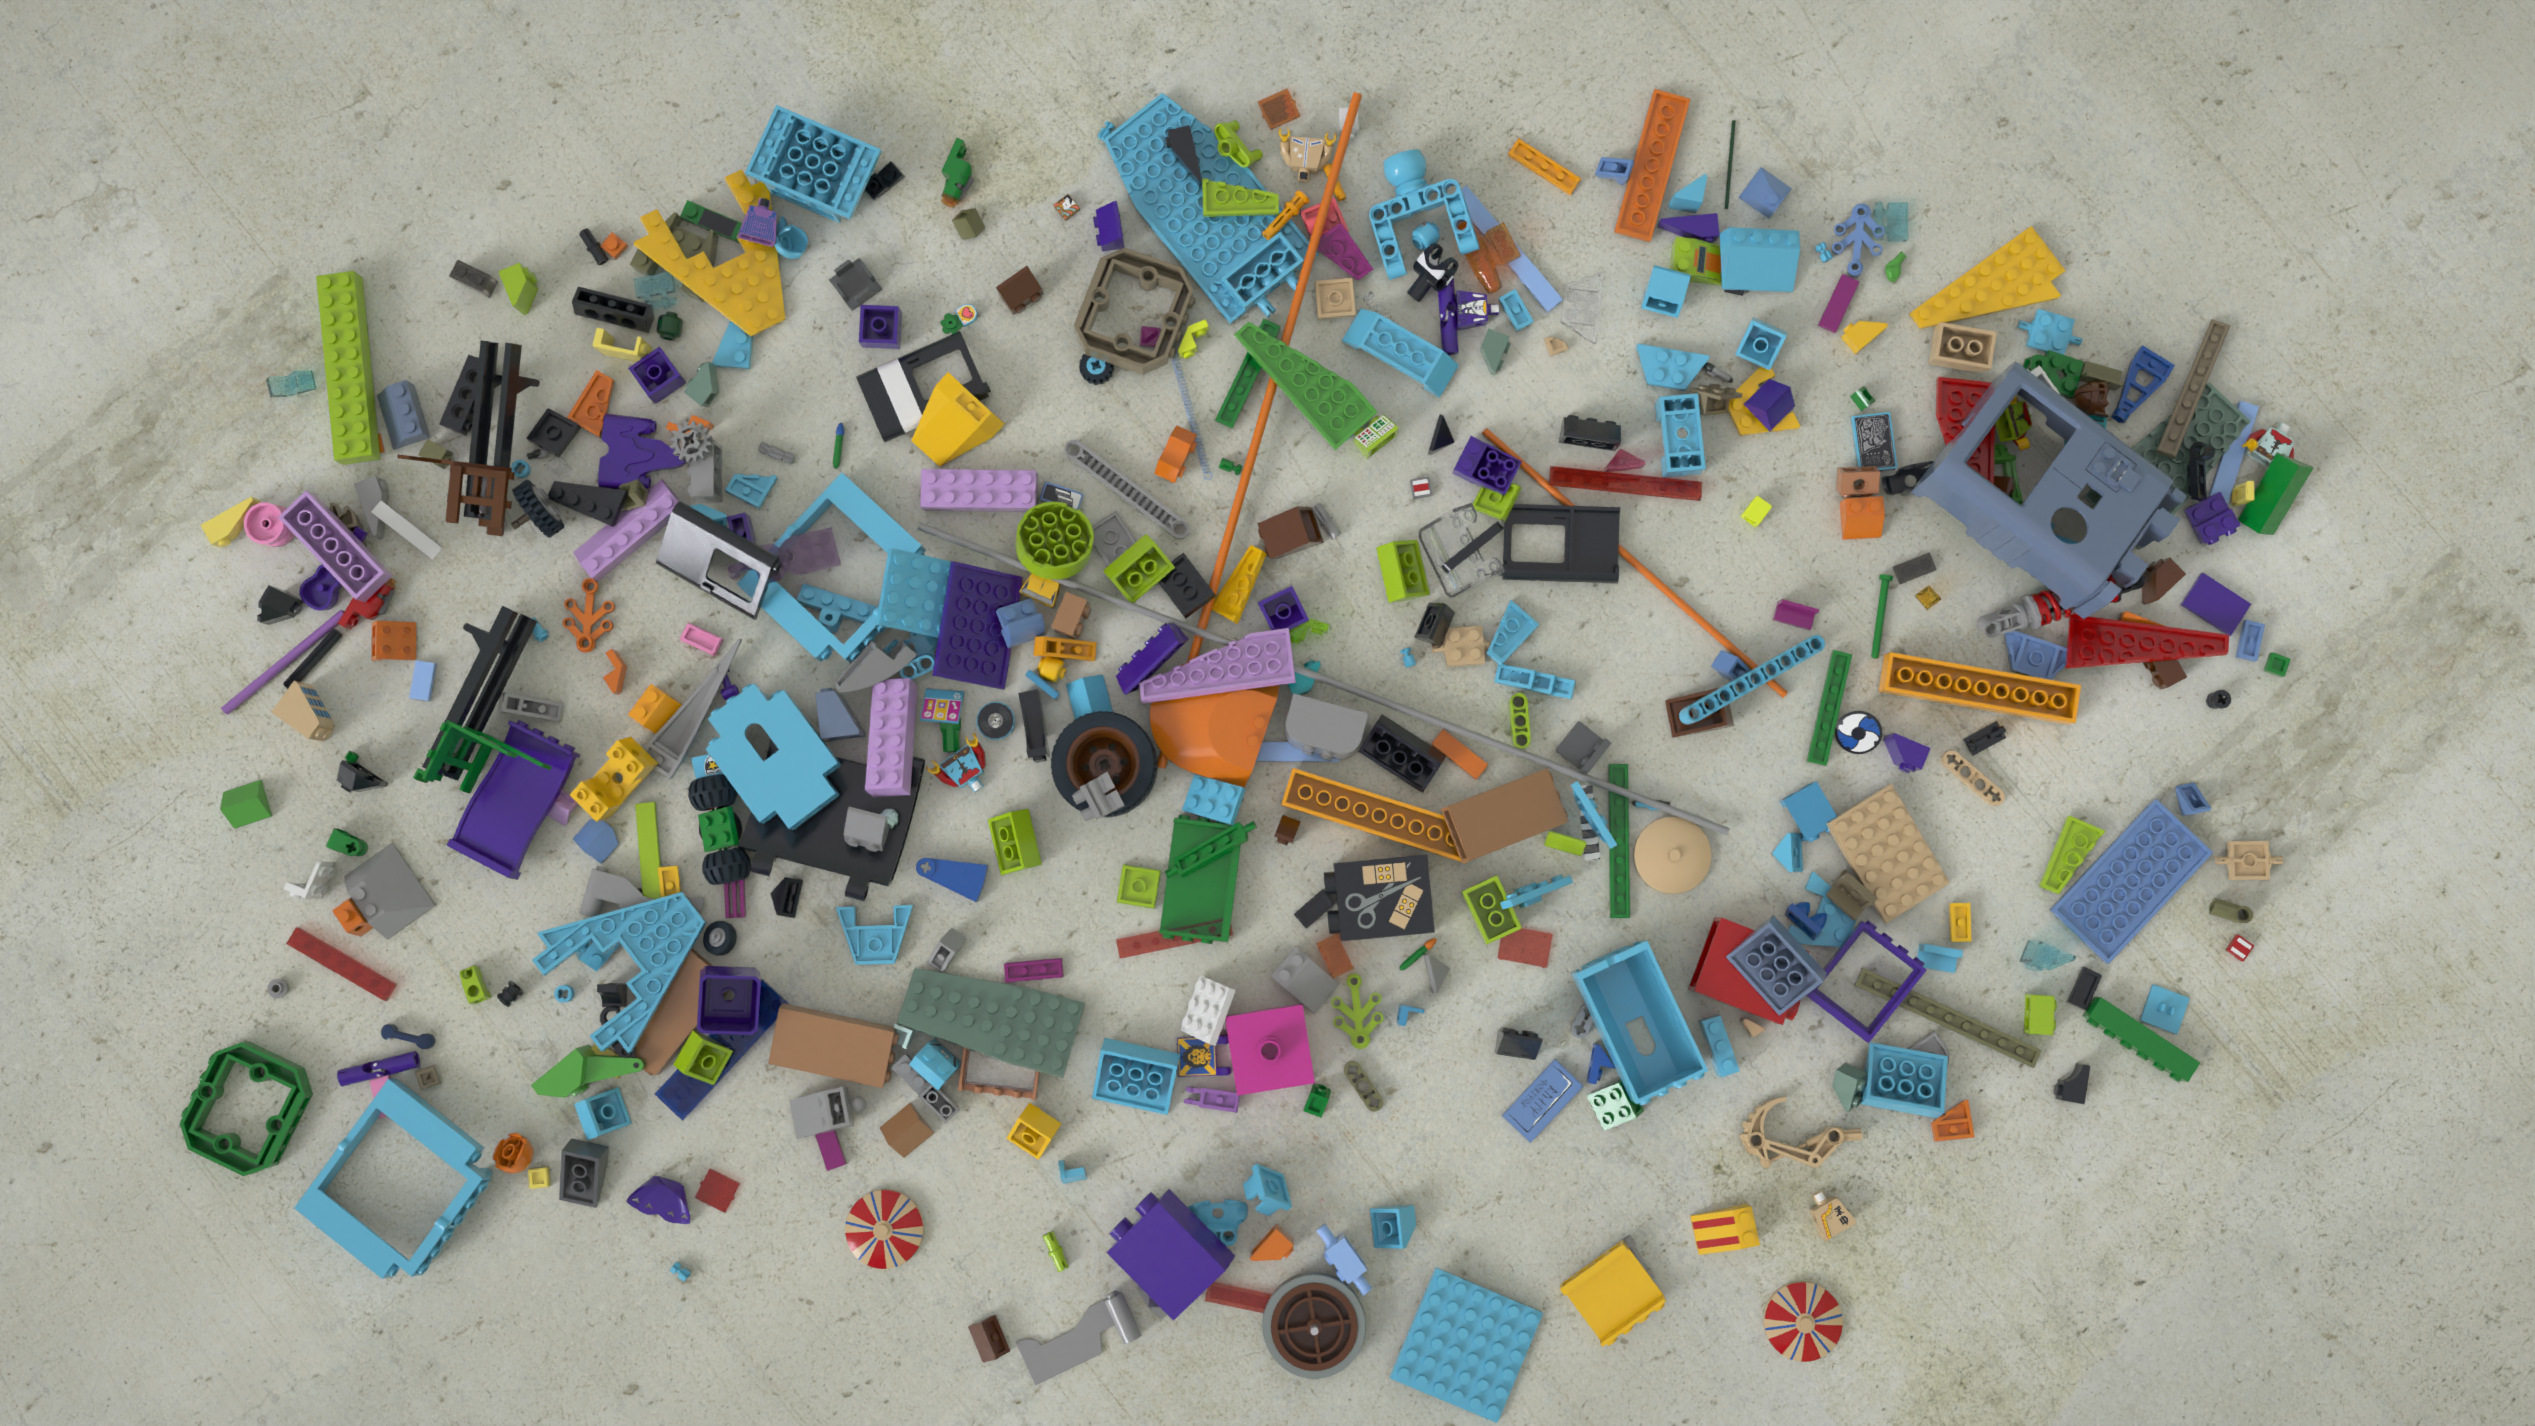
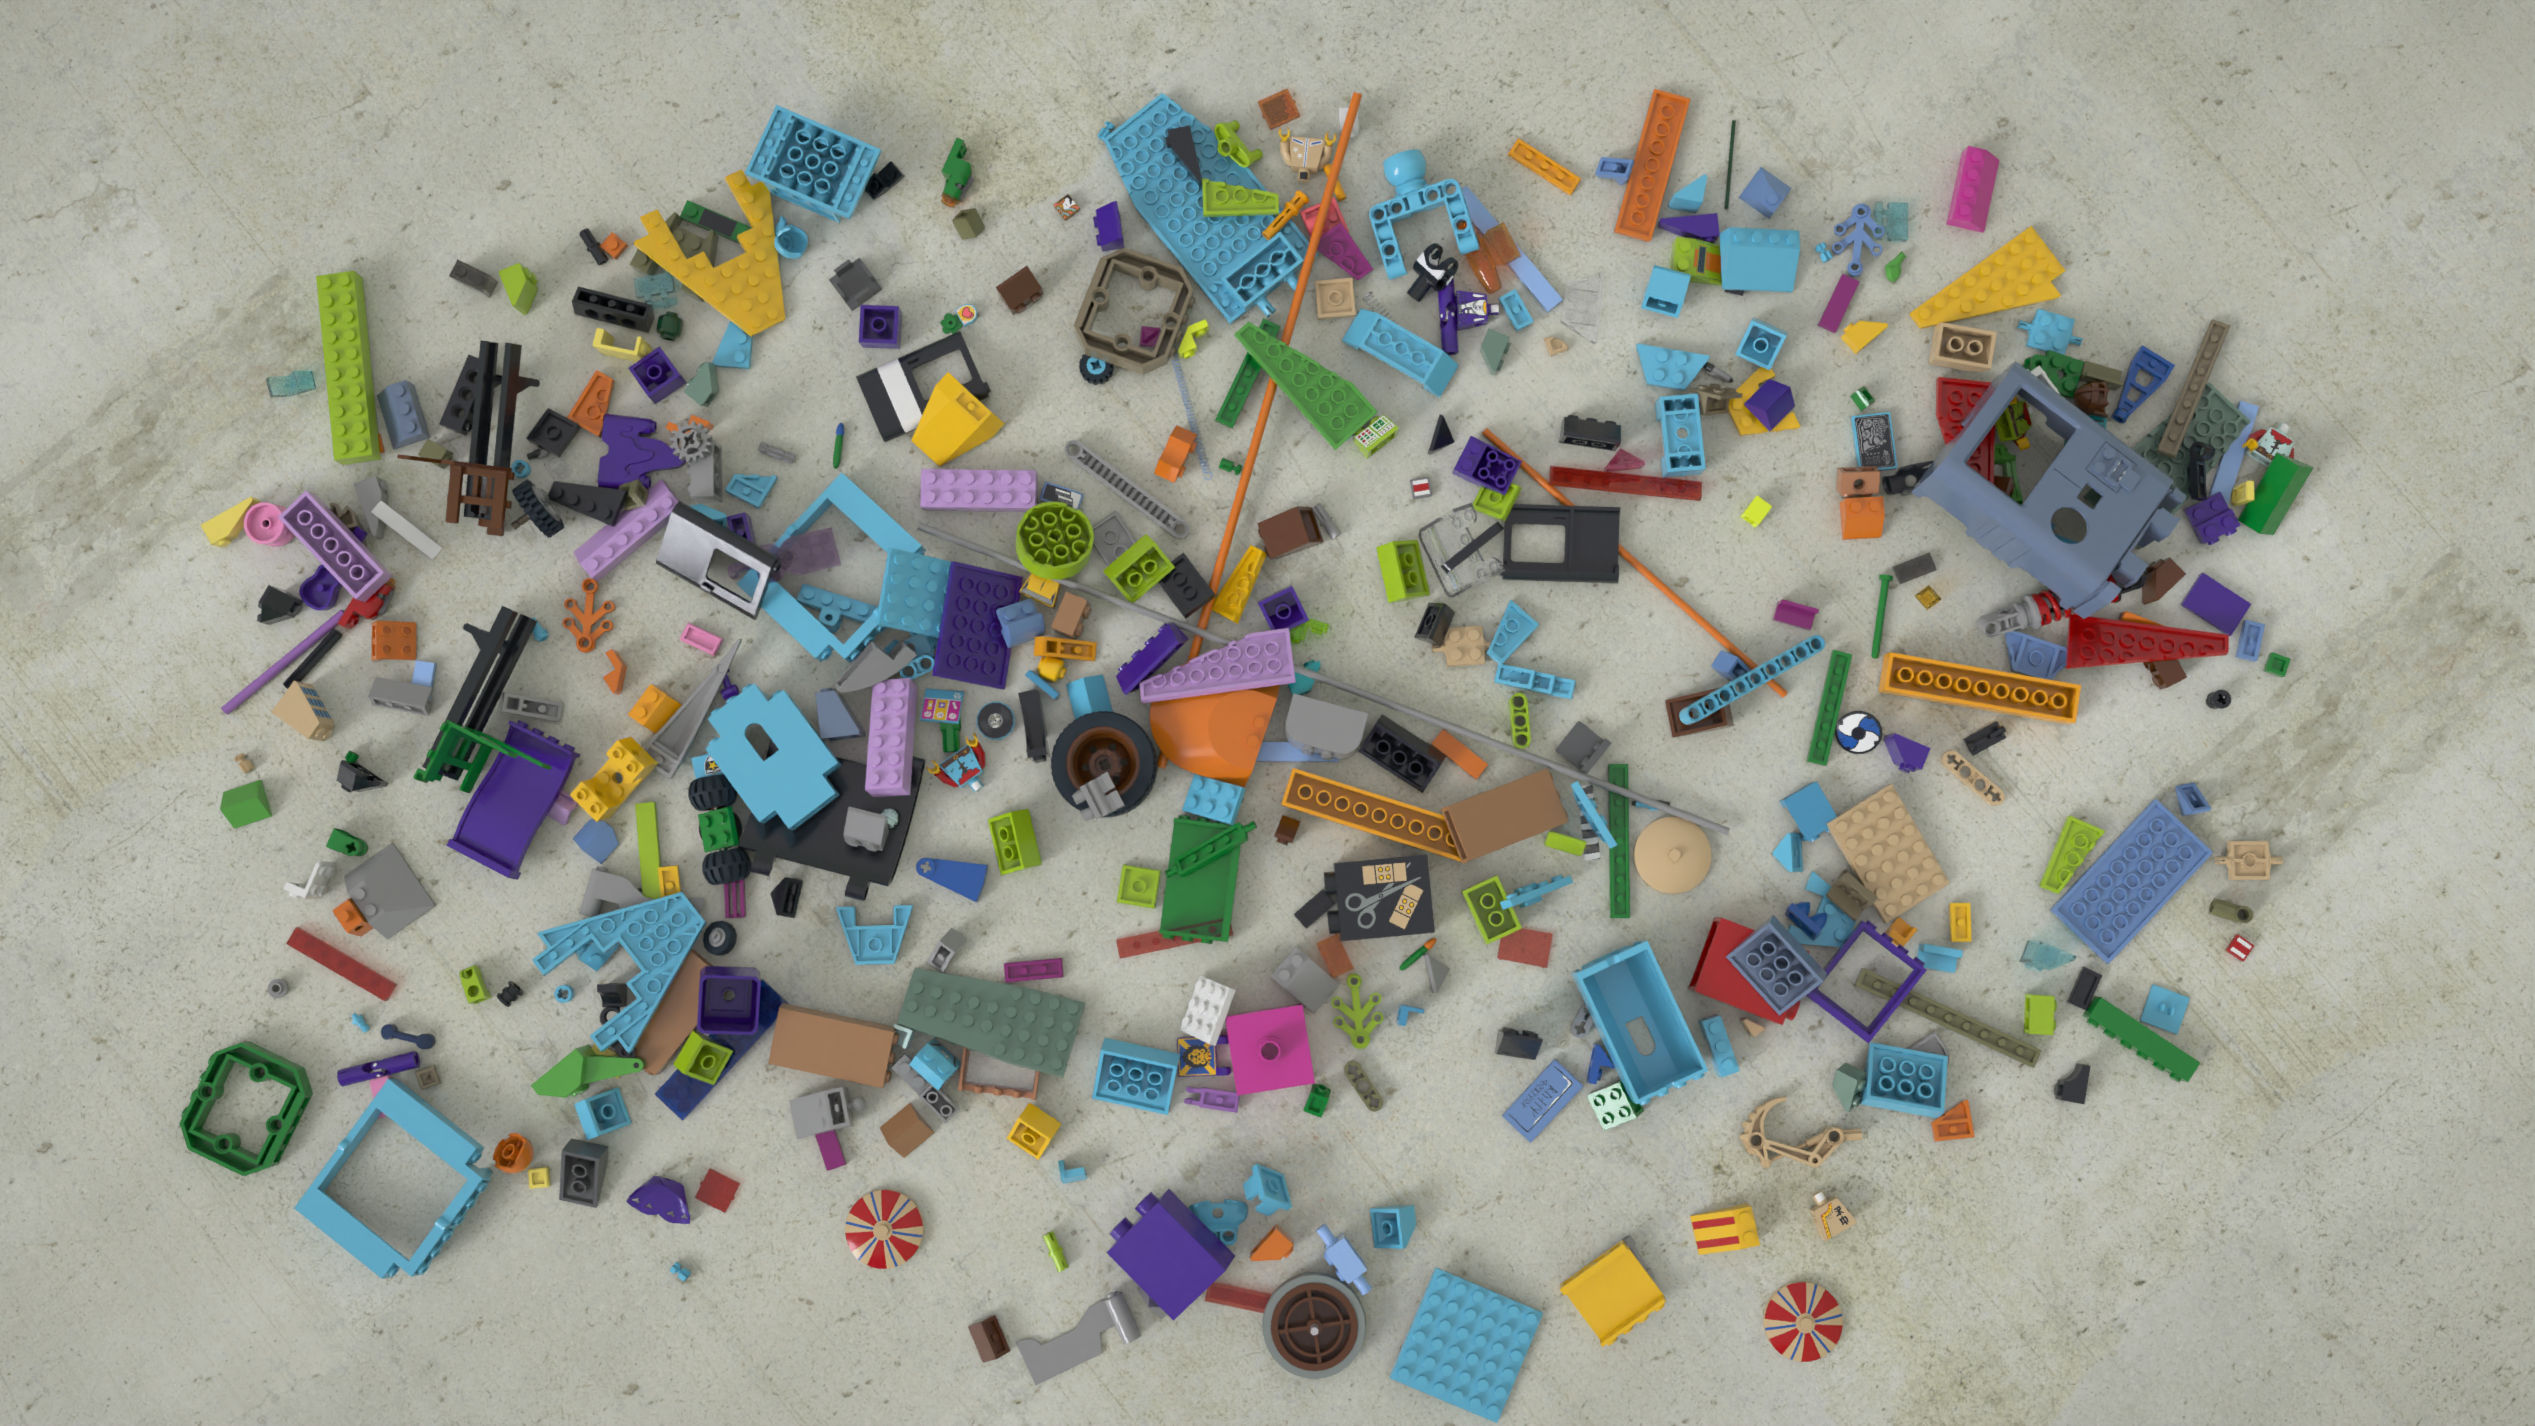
(245, 765): none -> tan piece
(358, 1020): none -> medium azure piece
(400, 696): none -> light grey panel
(759, 224): medium lavender torso -> none
(1408, 659): medium azure piece -> none
(1425, 235): medium azure head -> none
(1900, 932): none -> light orange panel
(1973, 189): none -> dark pink slope

